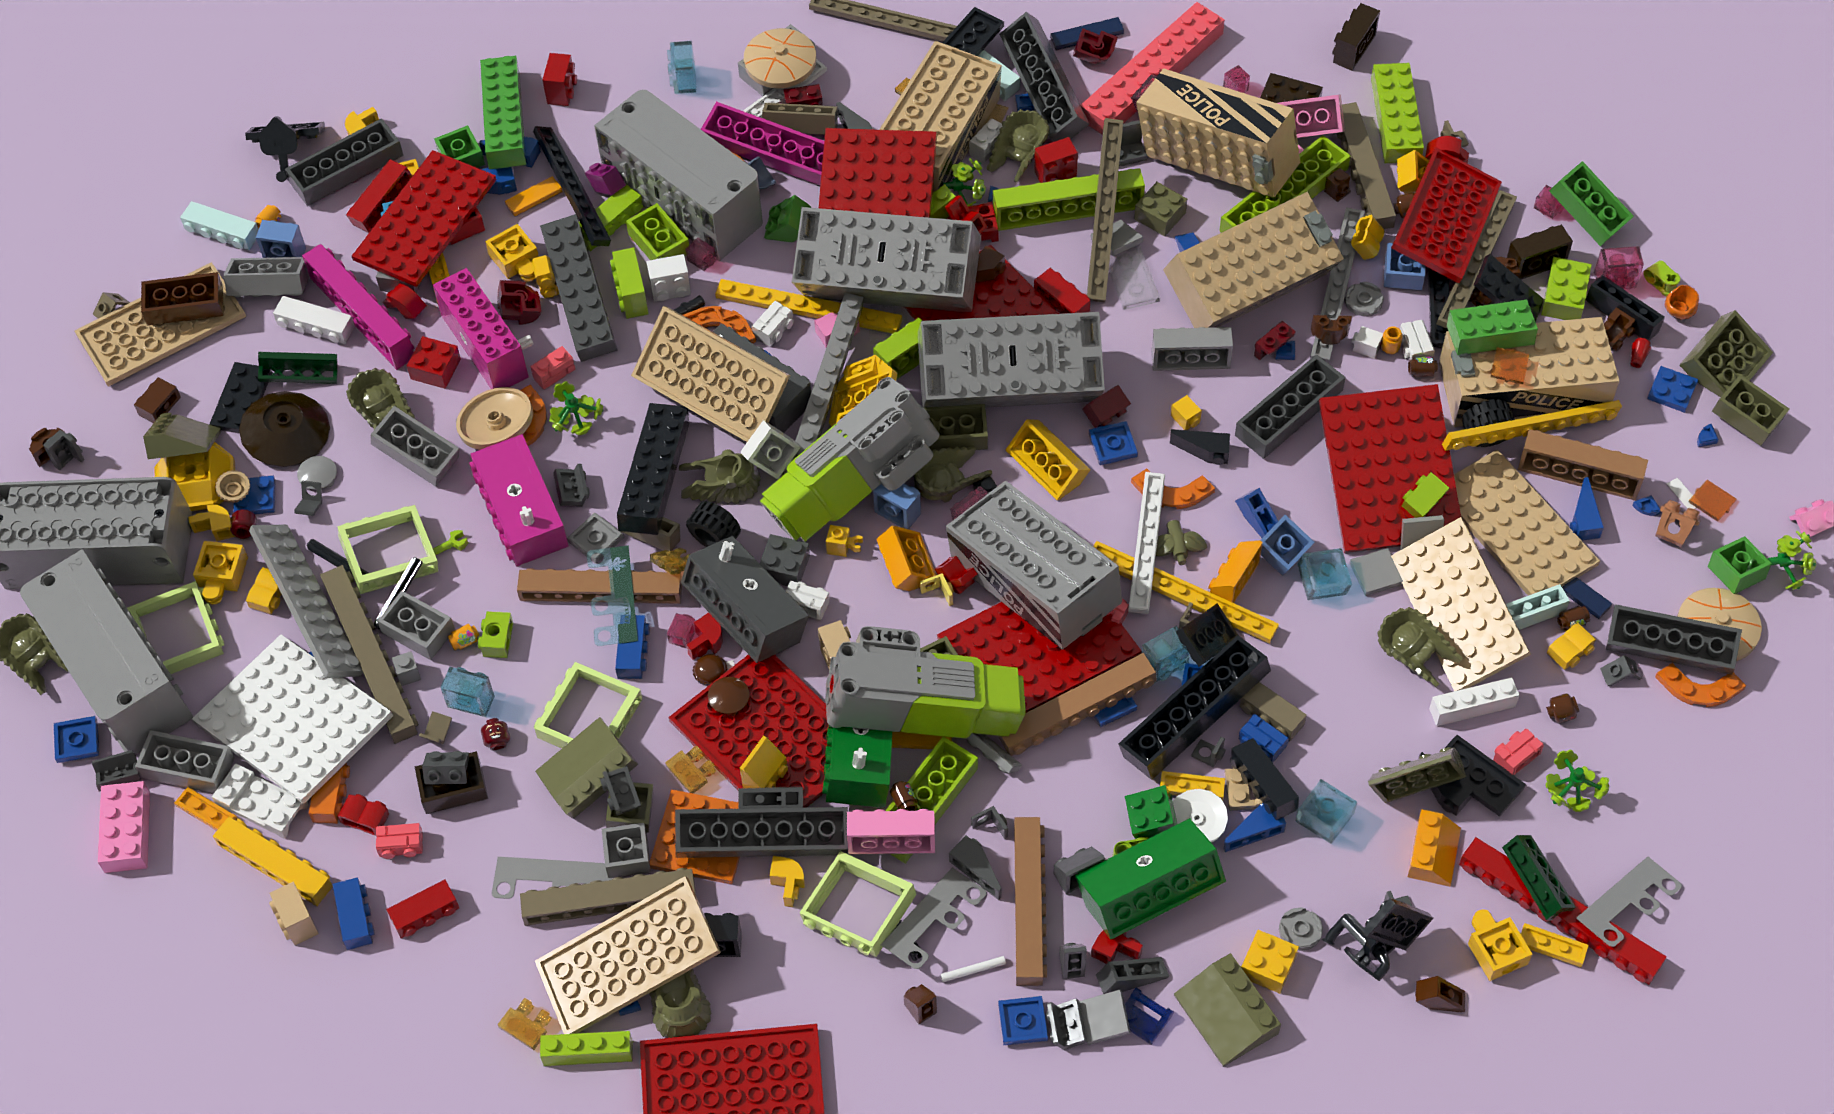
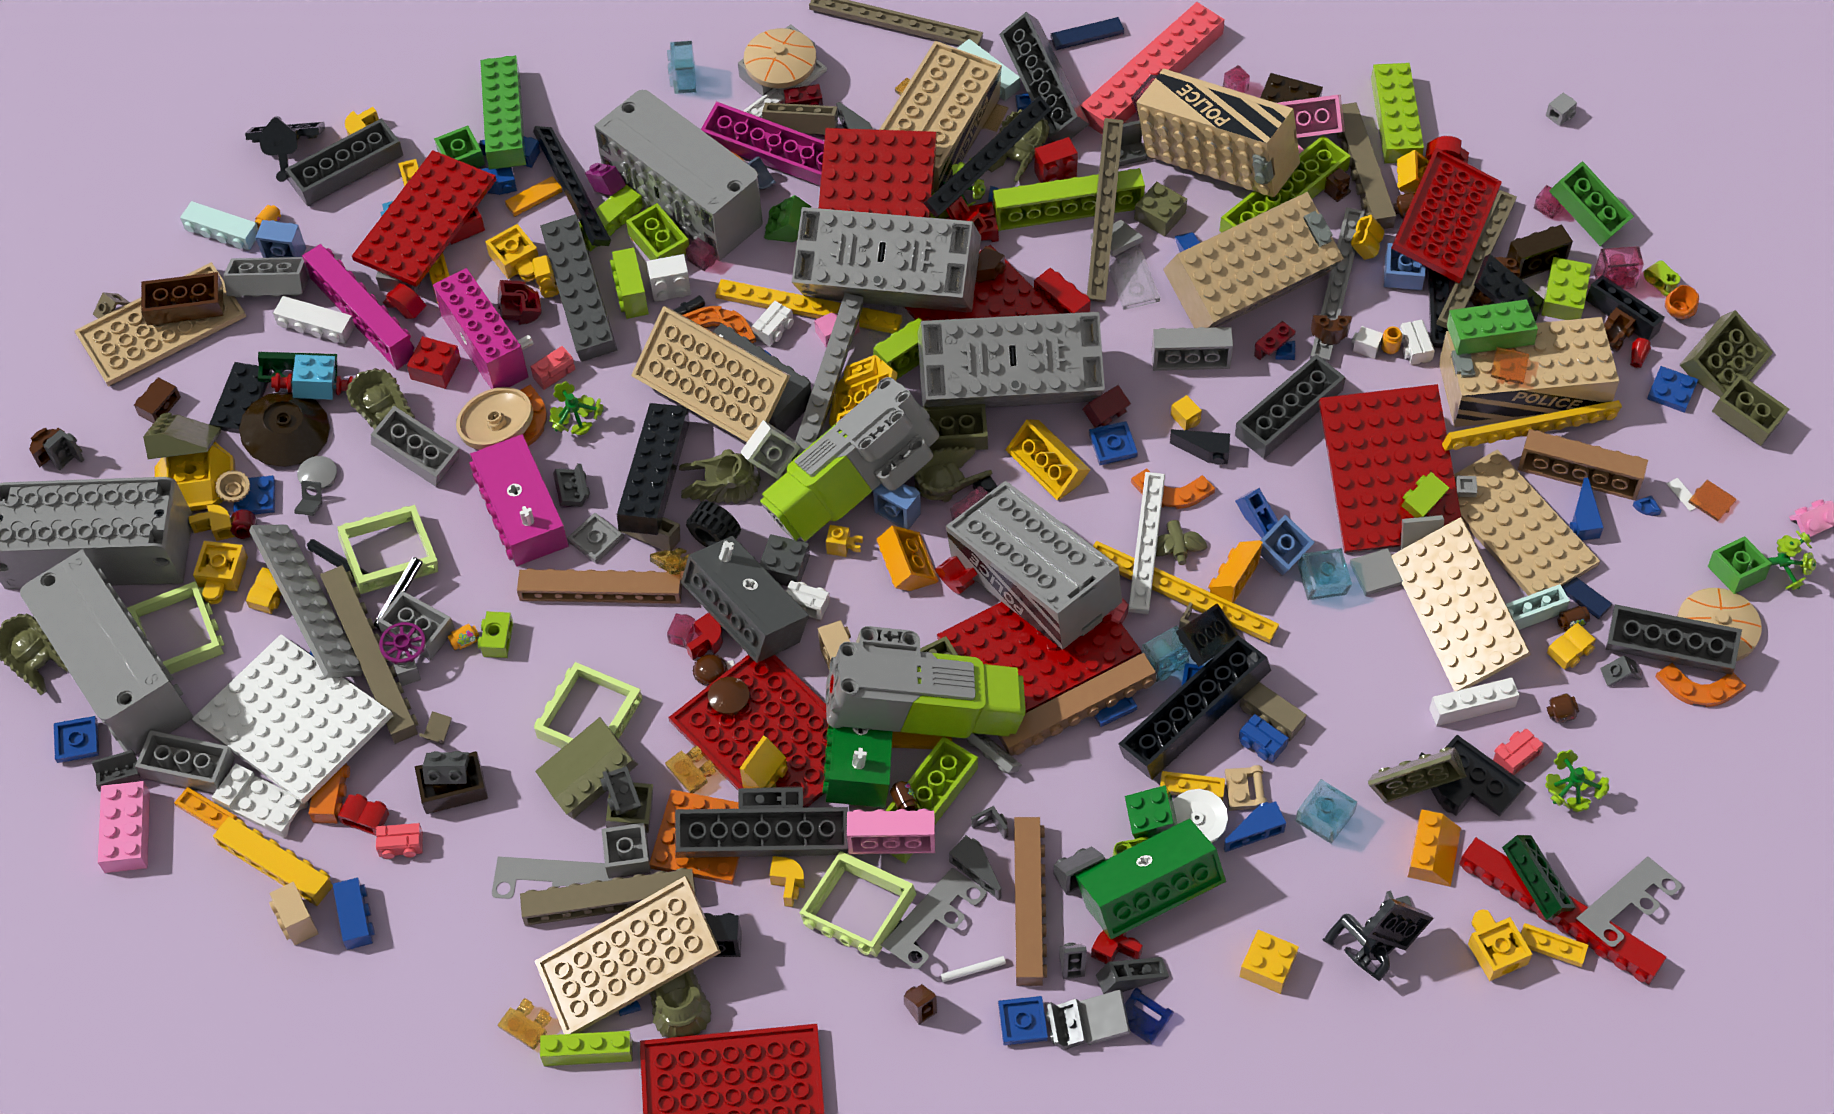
(312, 378): none -> medium azure brick
(383, 189): red brick -> none
(402, 643): none -> magenta wheel
(423, 909): red brick -> none
(452, 542): lime bar -> none
(467, 691): clear light blue brick -> none
(495, 734): dark red head -> none
(559, 79): red brick -> none
(621, 599): clear light blue piece -> none
(630, 655): blue brick -> none
(940, 581): light yellow bracket -> none
(974, 32): black plate -> none
(984, 140): white brick -> none
(987, 156): none -> black plate
(1094, 47): dark red brick -> none
(1217, 752): dark grey bracket -> none
(1228, 1010): olive slope -> none
(1264, 779): black brick -> none
(1301, 928): light grey tile -> none
(1355, 36): dark brown brick -> none
(1364, 299): light grey tile -> none
(1413, 640): olive piece -> none
(1422, 366): reddish brown brick -> none
(1440, 994): reddish brown slope -> none
(1448, 131): dark tan bracket -> none
(1466, 486): none -> light grey plate
(1487, 413): black tyre -> none
(1561, 109): none -> light grey brick
(1687, 520): nougat piece -> none
(1707, 436): blue tile -> none

